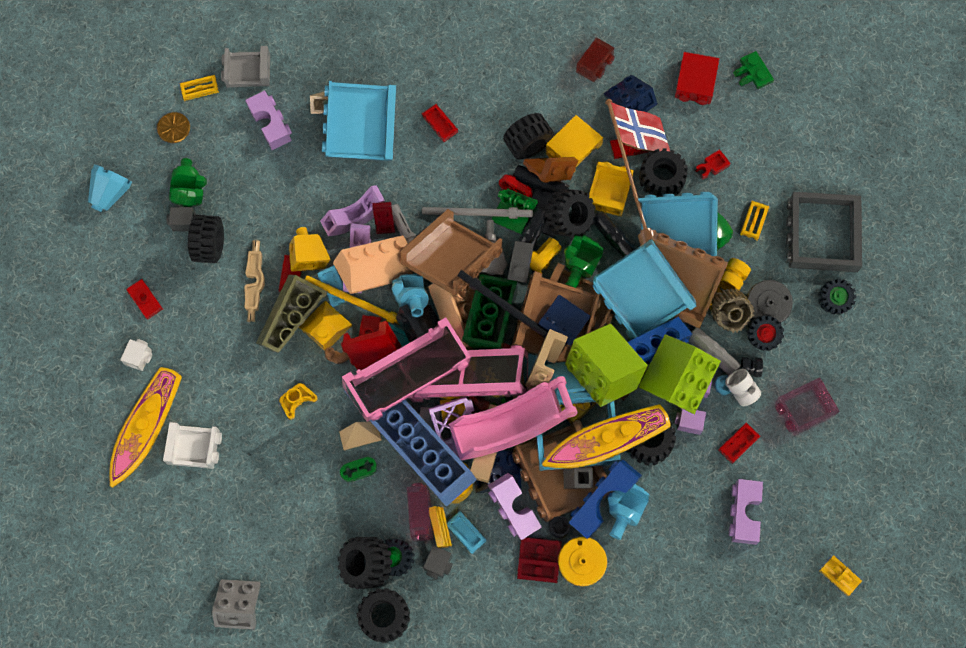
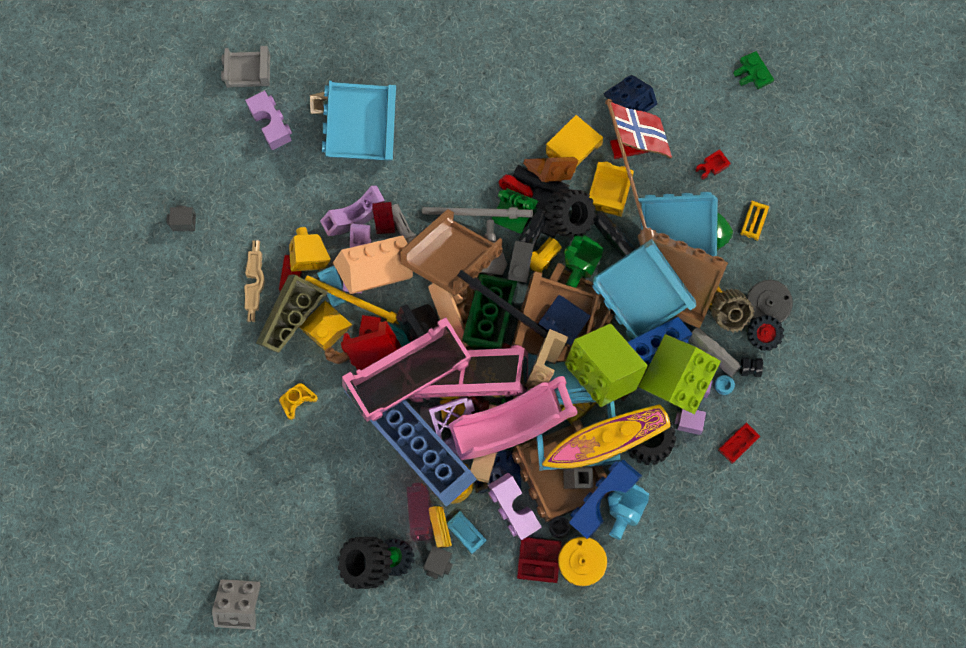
(106, 188): medium azure cone -> none
(136, 354): white brick -> none
(143, 425): yellow piece -> none
(144, 299): red plate -> none
(173, 127): pearl gold wheel -> none
(186, 185): green piece -> none
(192, 446): white panel -> none
(202, 90): yellow tile -> none
(205, 239): black tyre -> none
(356, 465): green beam -> none
(359, 434): tan slope -> none
(399, 624): black tyre -> none
(410, 290): medium azure piece -> none
(440, 123): red plate -> none
(528, 136): black tyre -> none
(595, 60): clear red brick -> none
(665, 160): black tyre -> none
(697, 78): red brick -> none
(735, 274): yellow wheel -> none
(743, 387): white wheel -> none
(743, 529): lavender arch -> none
(792, 238): dark grey window -> none
(823, 398): clear pink window -> none
(837, 296): black wheel -> none
(840, 575): yellow hips -> none

